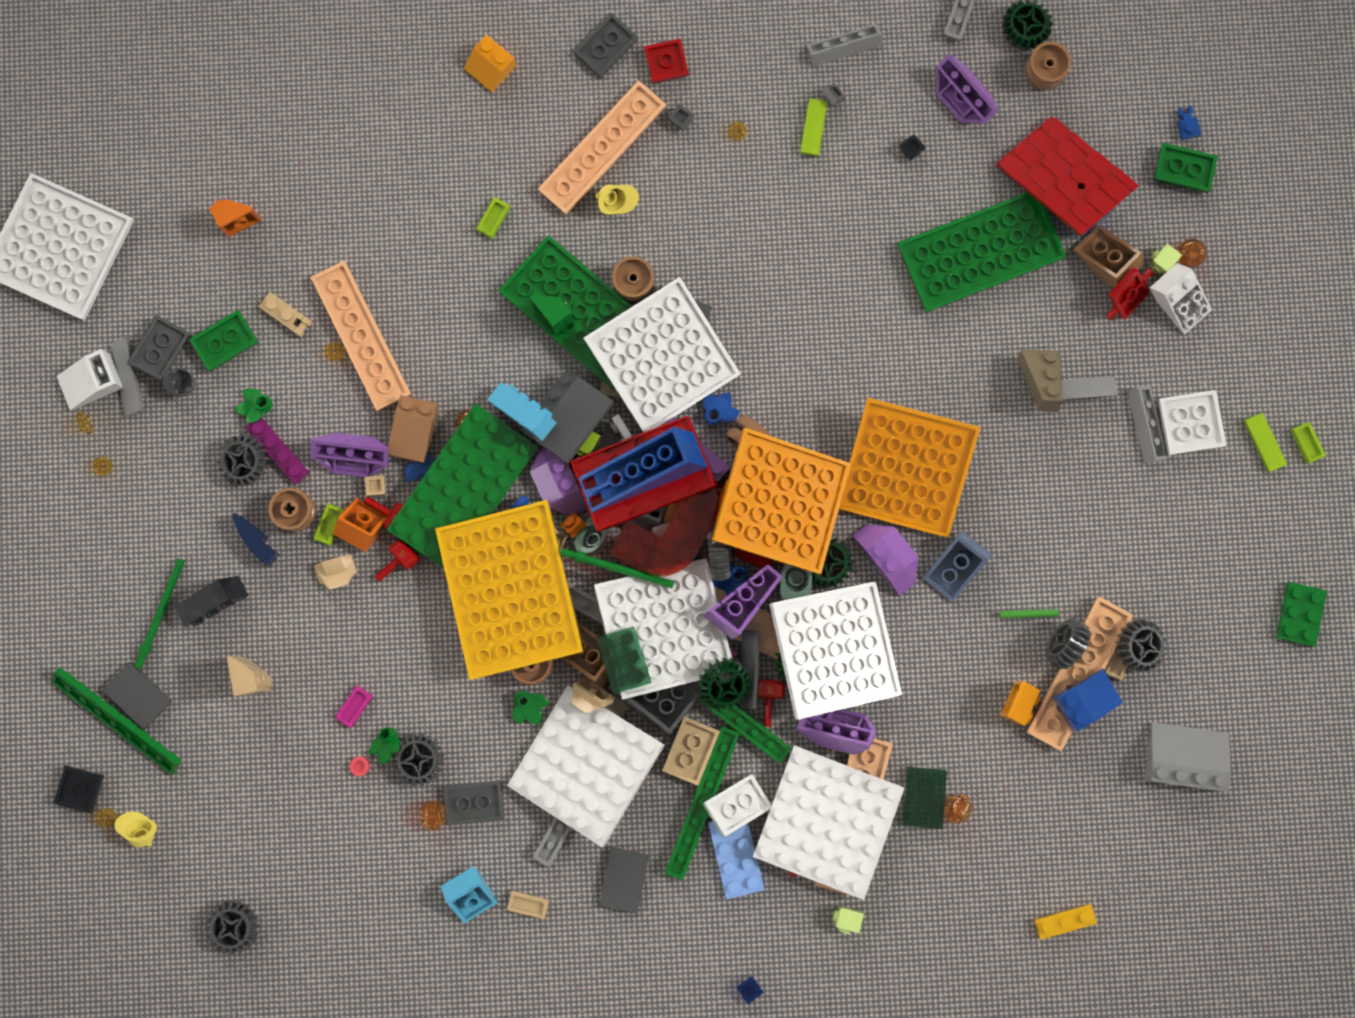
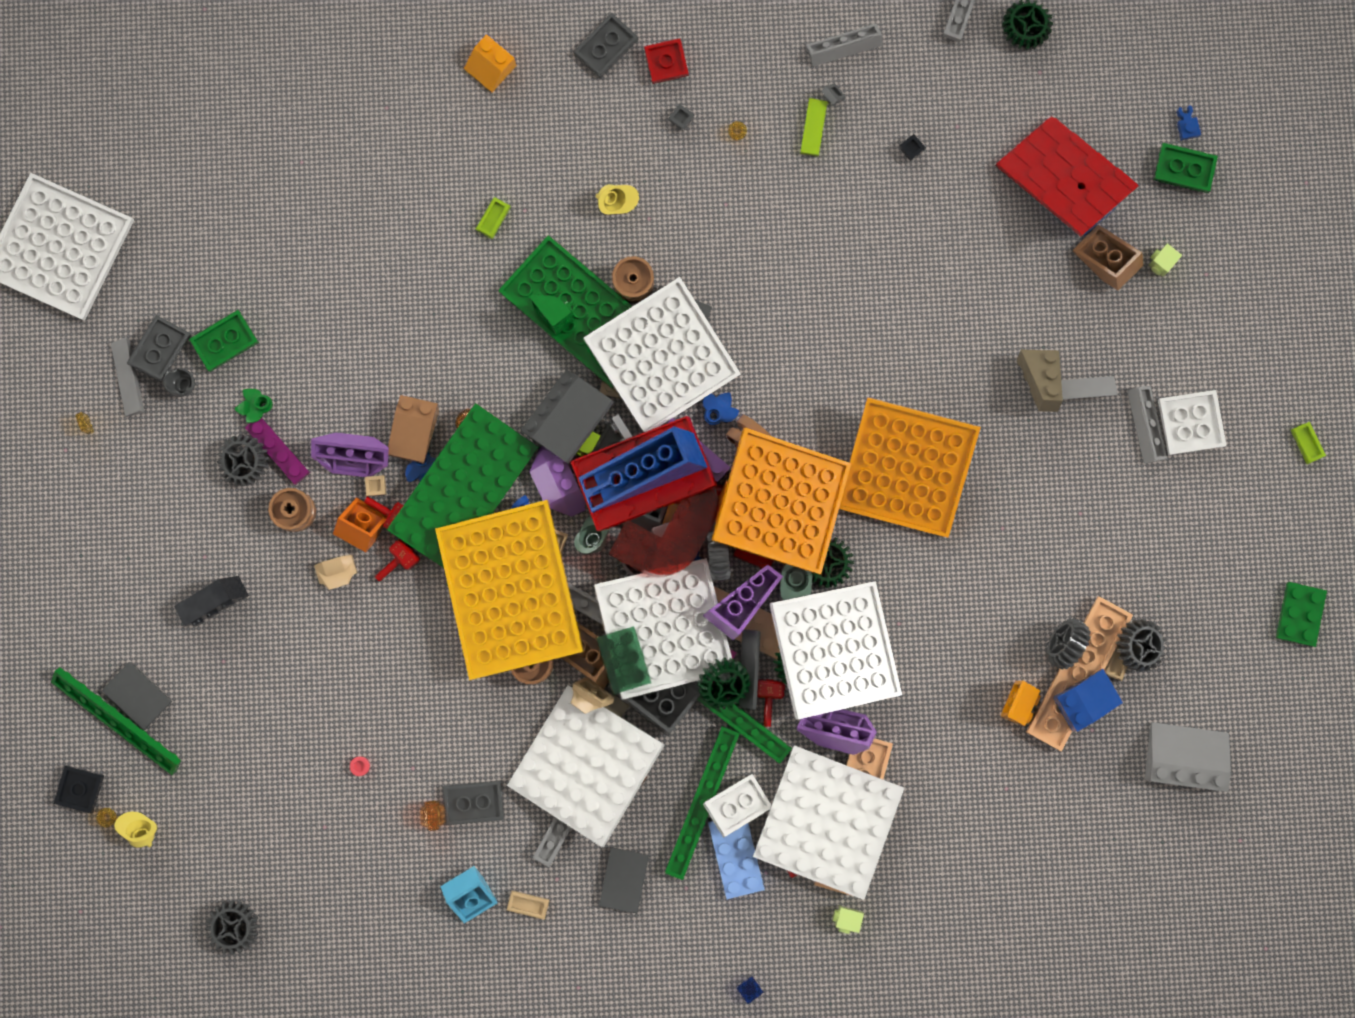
(89, 379): white slope -> none
(97, 465): clear yellow plate -> none
(146, 648): green bar -> none
(233, 216): orange slope -> none
(247, 677): tan slope -> none
(255, 540): dark blue slope -> none
(285, 314): tan plate -> none
(327, 523): lime tile -> none
(338, 355): clear yellow plate -> none
(354, 706): dark pink tile -> none
(360, 335): light nougat plate -> none
(385, 745): green plate -> none
(418, 768): dark grey gear -> none
(522, 410): medium azure brick -> none
(530, 709): green plate -> none
(573, 525): orange plate -> none
(580, 557): green bar -> none
(602, 147): light nougat plate -> none
(691, 751): tan plate -> none
(732, 583): blue plate -> none
(889, 554): medium lavender wedge -> none
(924, 797): clear green plate -> none
(957, 566): sand blue slope -> none
(958, 808): clear orange head -> none
(963, 92): medium lavender wedge -> none
(981, 251): green plate -> none
(1029, 613): bright green bar -> none
(1048, 65): medium nougat wheel -> none
(1065, 921): yellow plate -> none
(1129, 293): red plate -> none
(1181, 297): white slope -> none
(1192, 252): clear orange hair -> none
(1265, 442): lime tile -> none

